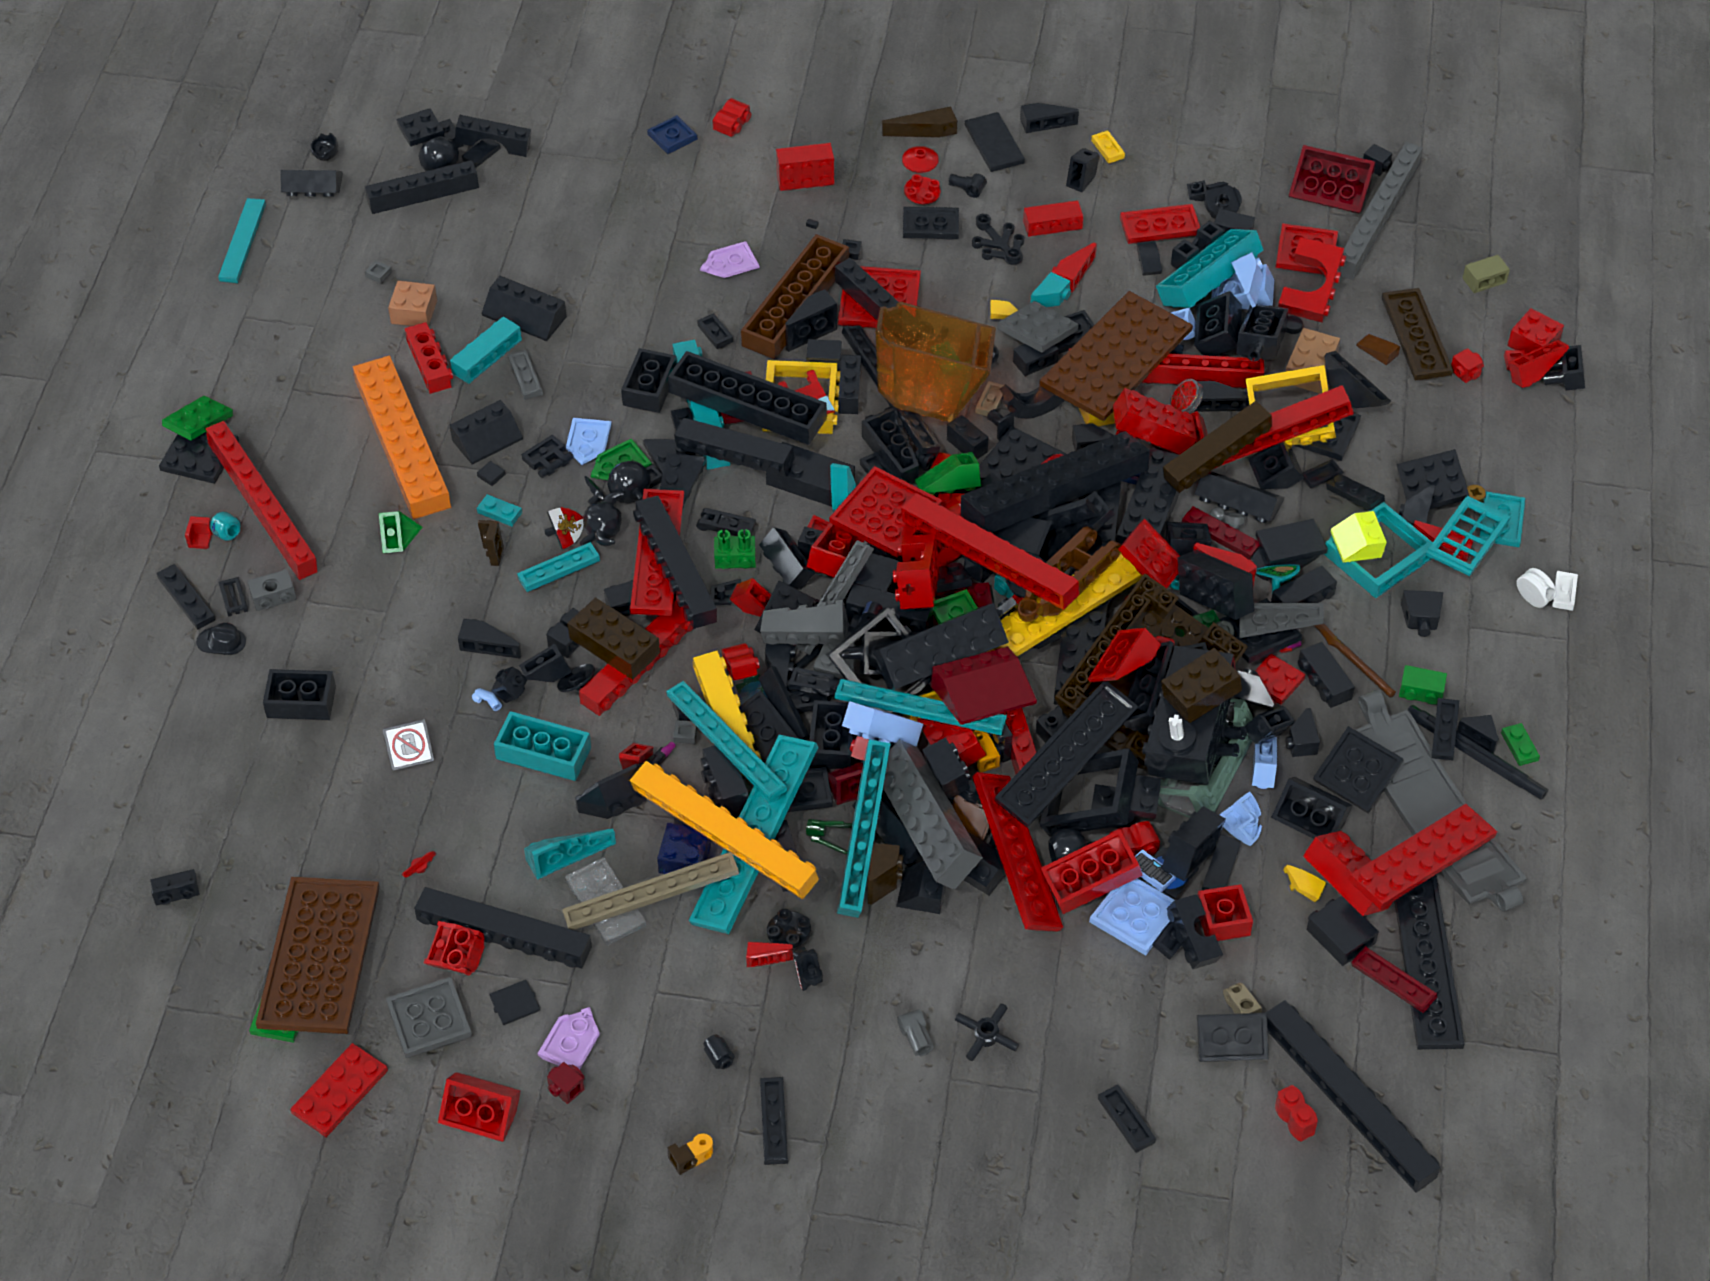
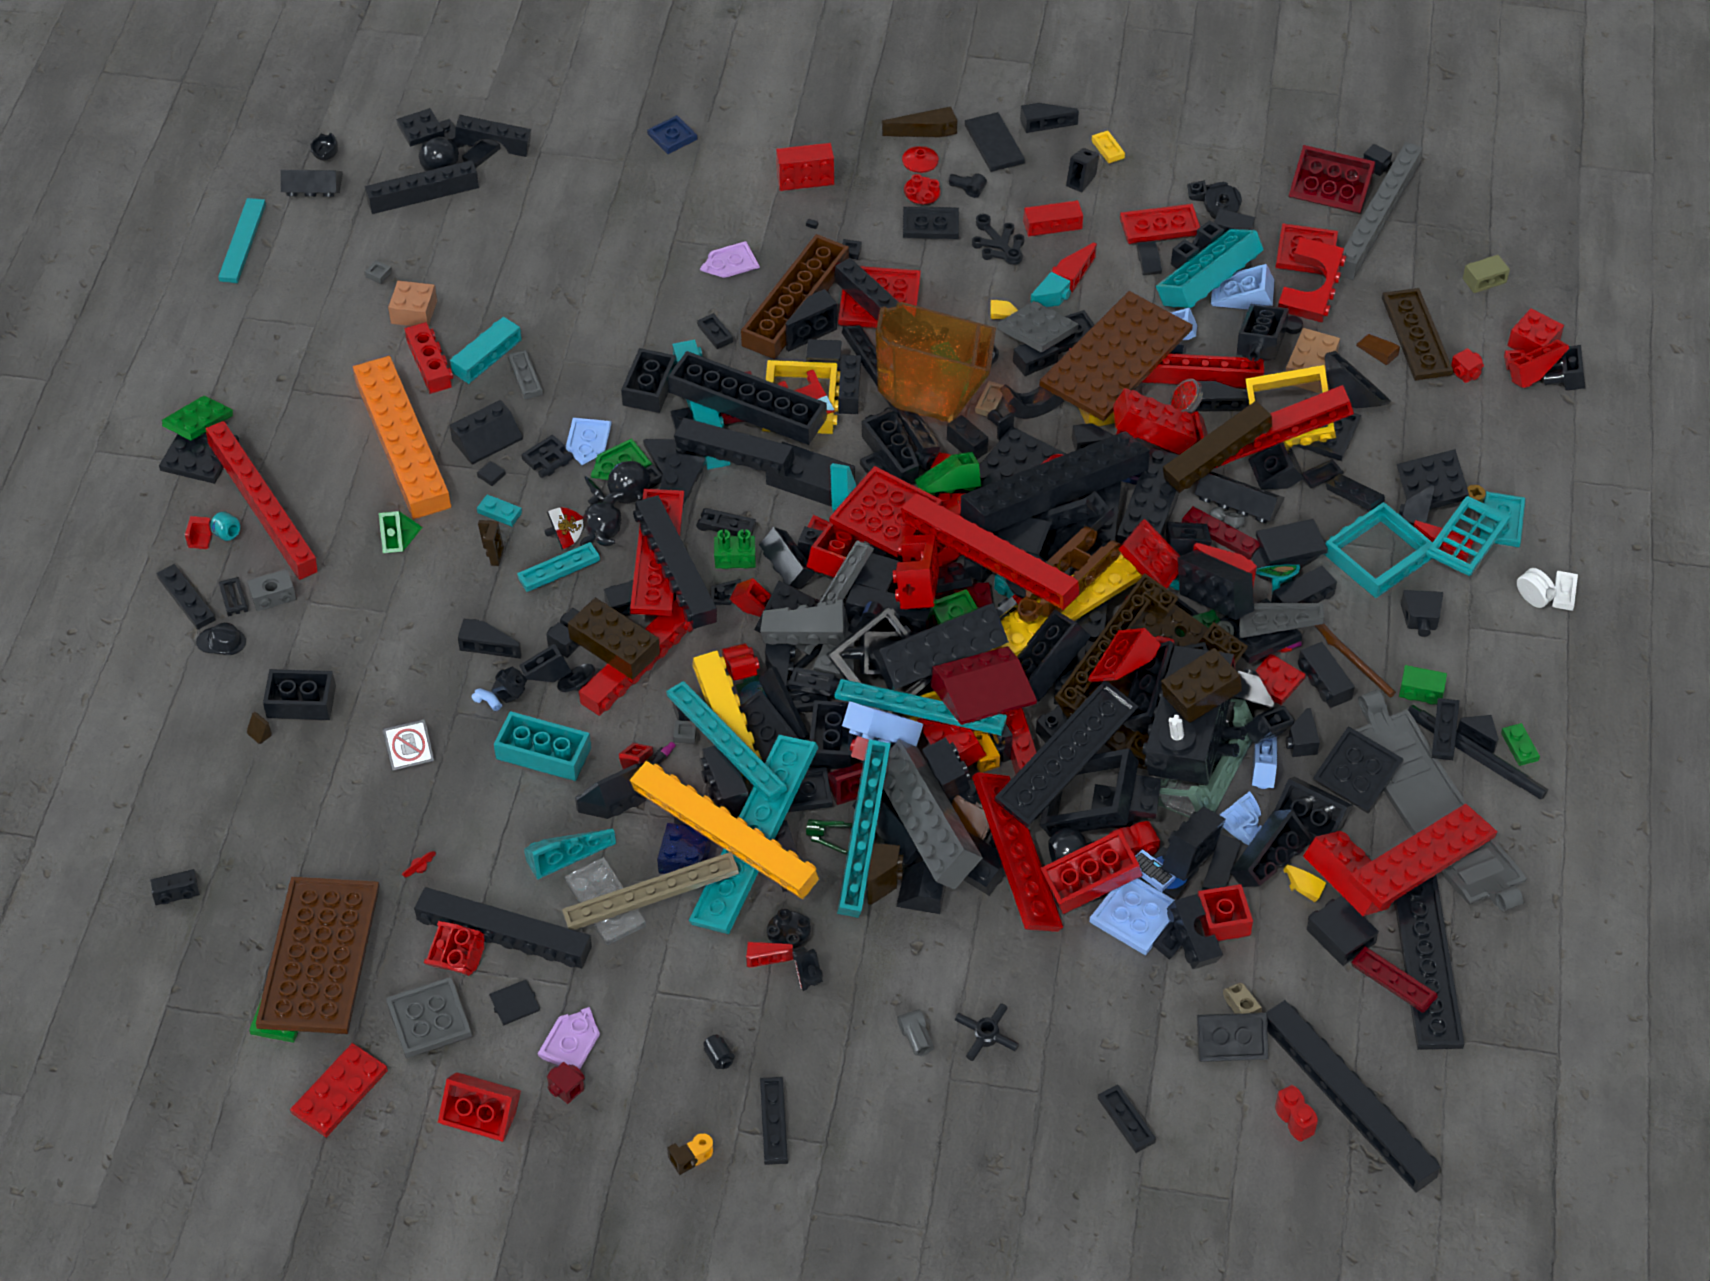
(258, 728): none -> dark brown slope
(526, 307): black slope -> none
(731, 117): red brick -> none
(1051, 651): none -> black brick
(1218, 324): black brick -> none
(1250, 276): light blue slope -> none
(1271, 848): none -> black wedge
(1359, 537): neon yellow slope -> none

